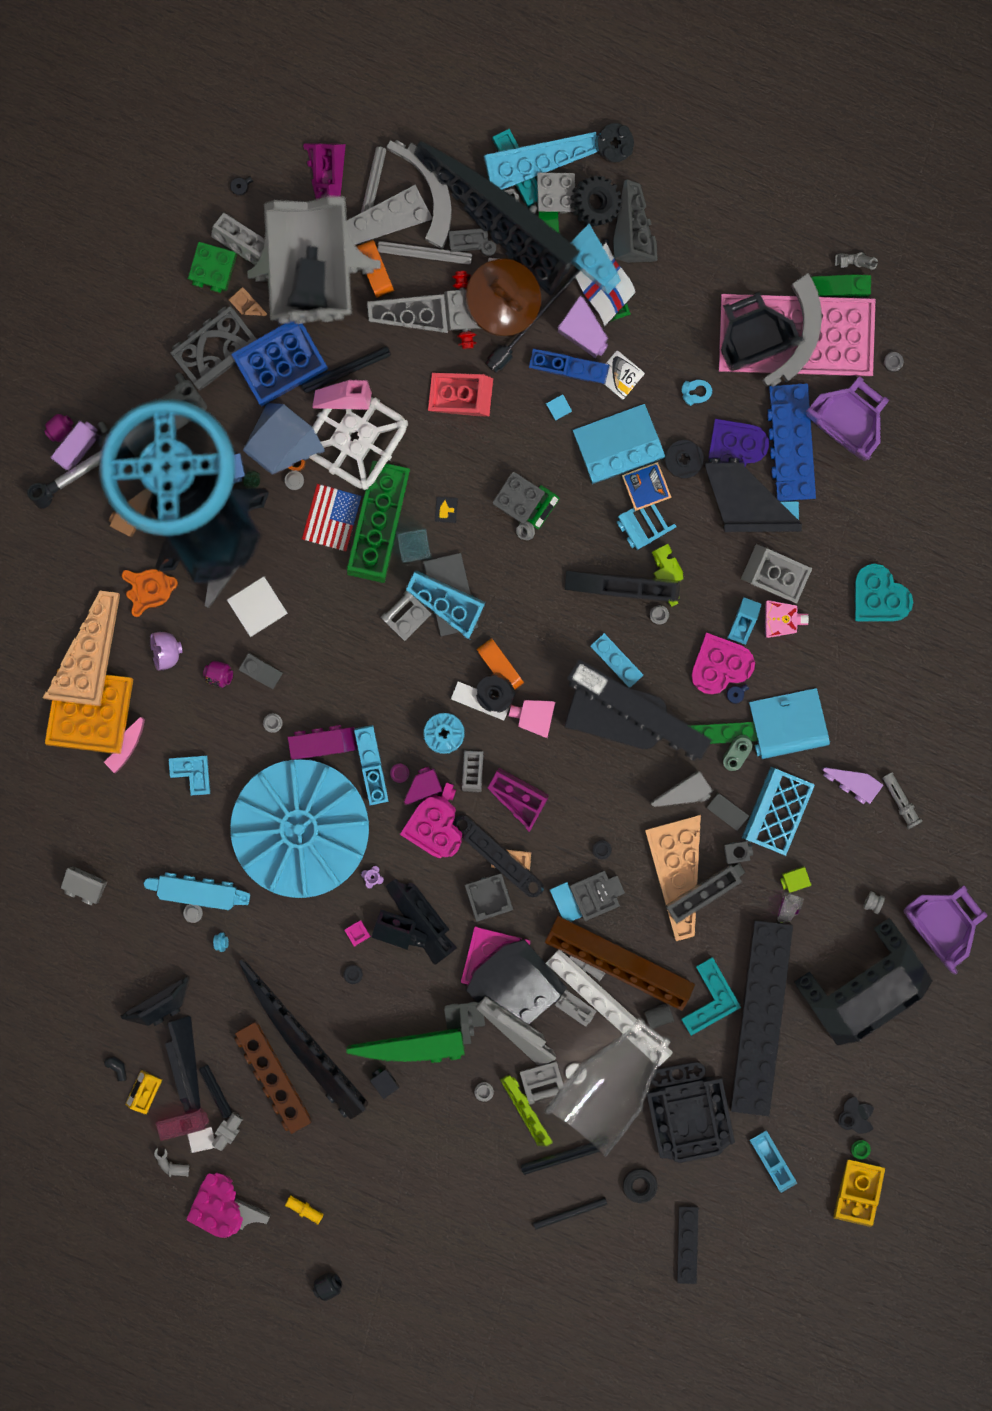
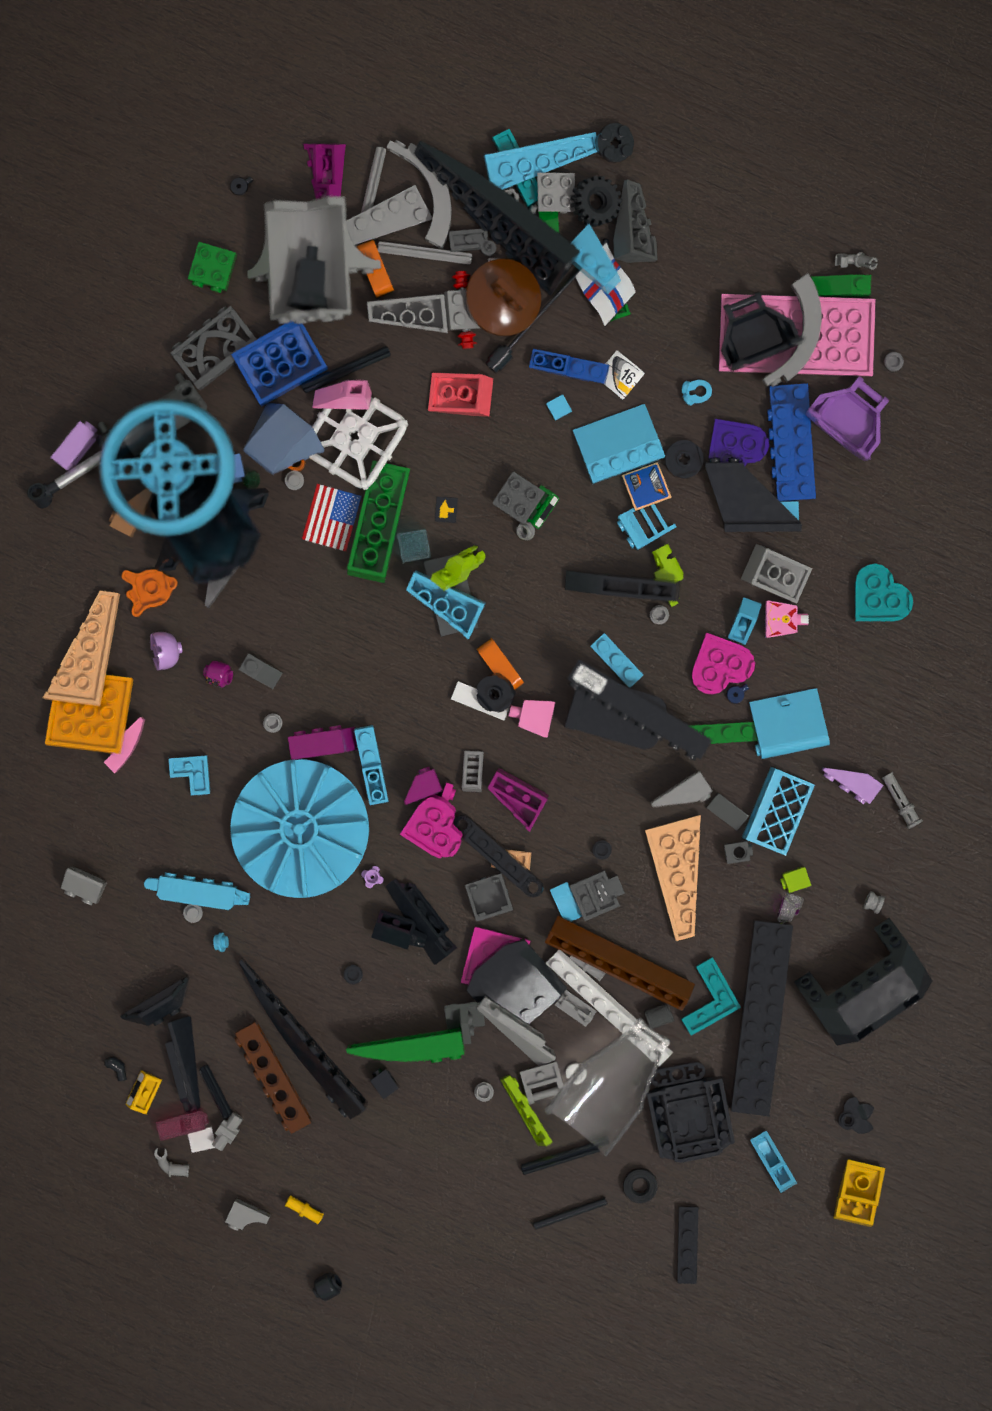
(58, 427): magenta head -> none
(215, 1207): dark pink plate -> none
(238, 238): light grey brick -> none
(246, 304): medium nougat slope -> none
(257, 606): white sticker -> none
(357, 933): dark pink plate -> none
(399, 773): magenta plate -> none
(410, 620): light grey plate -> none
(433, 728): medium azure wheel -> none
(458, 568): none -> lime plate
(583, 329): lavender slope -> none
(705, 892): dark grey hinge -> none
(736, 753): sand green plate -> none
(860, 1149): green plate -> none
(946, 924): medium lavender piece -> none

